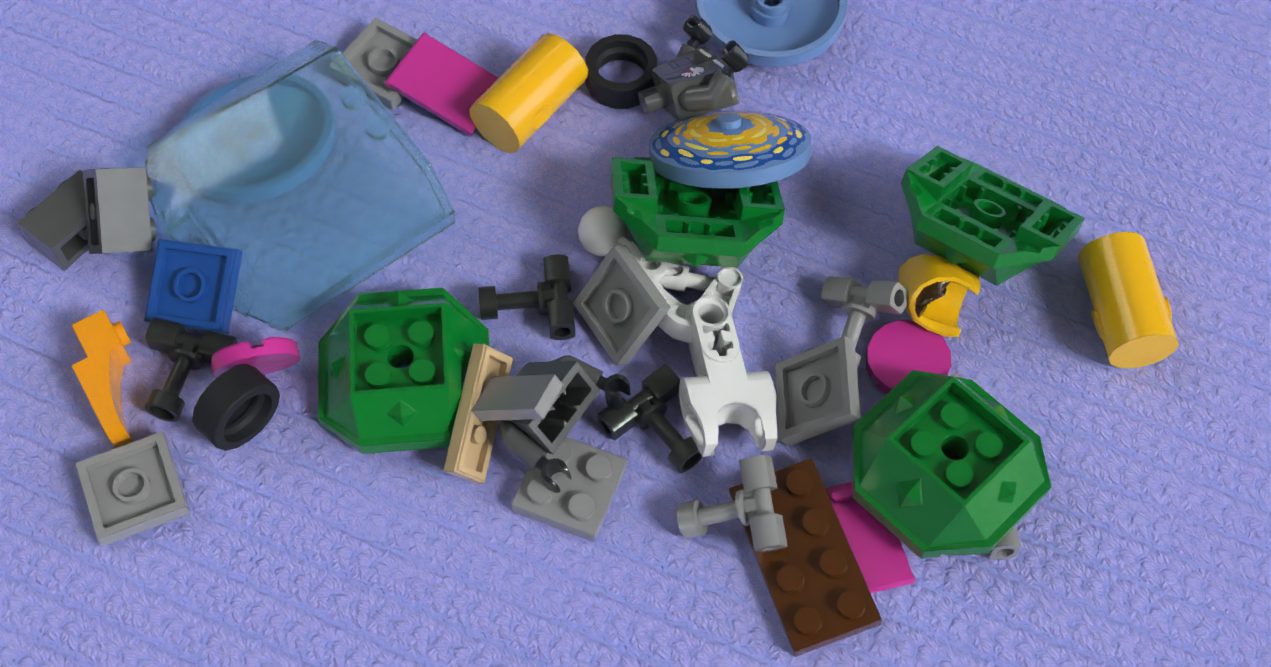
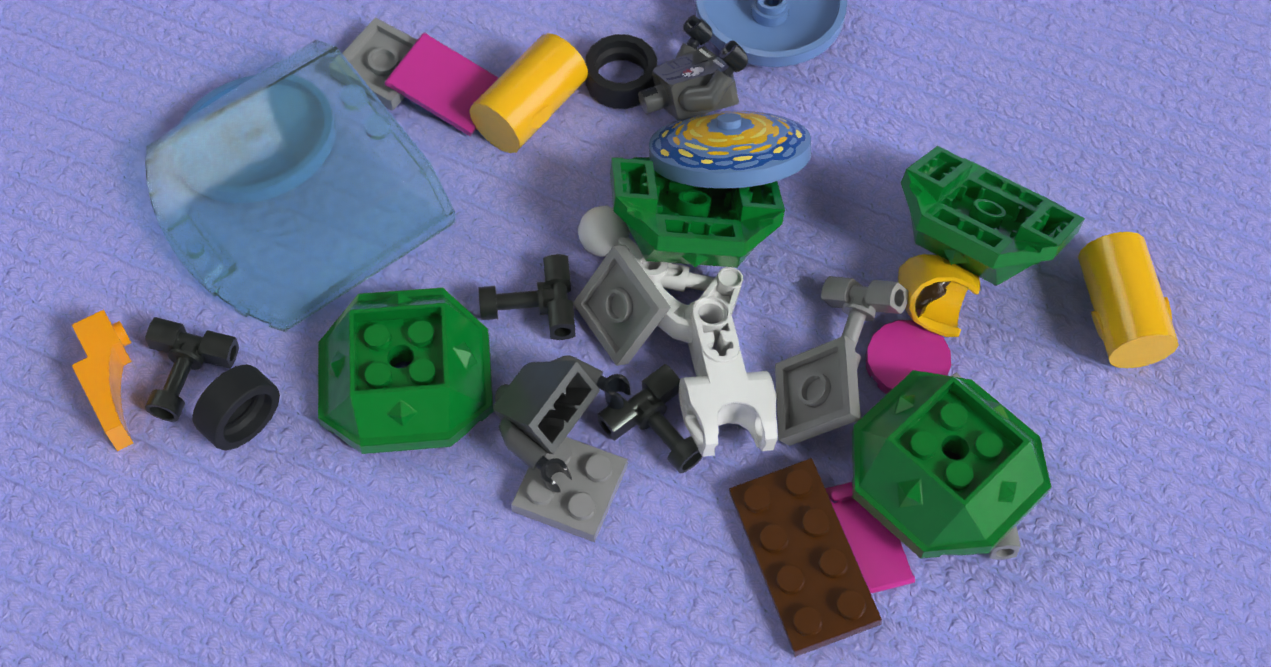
(59, 223): dark grey brick -> none
(118, 210): brick -> none
(132, 488): light grey plate -> none
(194, 285): blue tile -> none
(272, 356): dark pink tile -> none
(471, 438): tan tile -> none
(517, 397): light grey tile -> none
(751, 505): light grey bar -> none

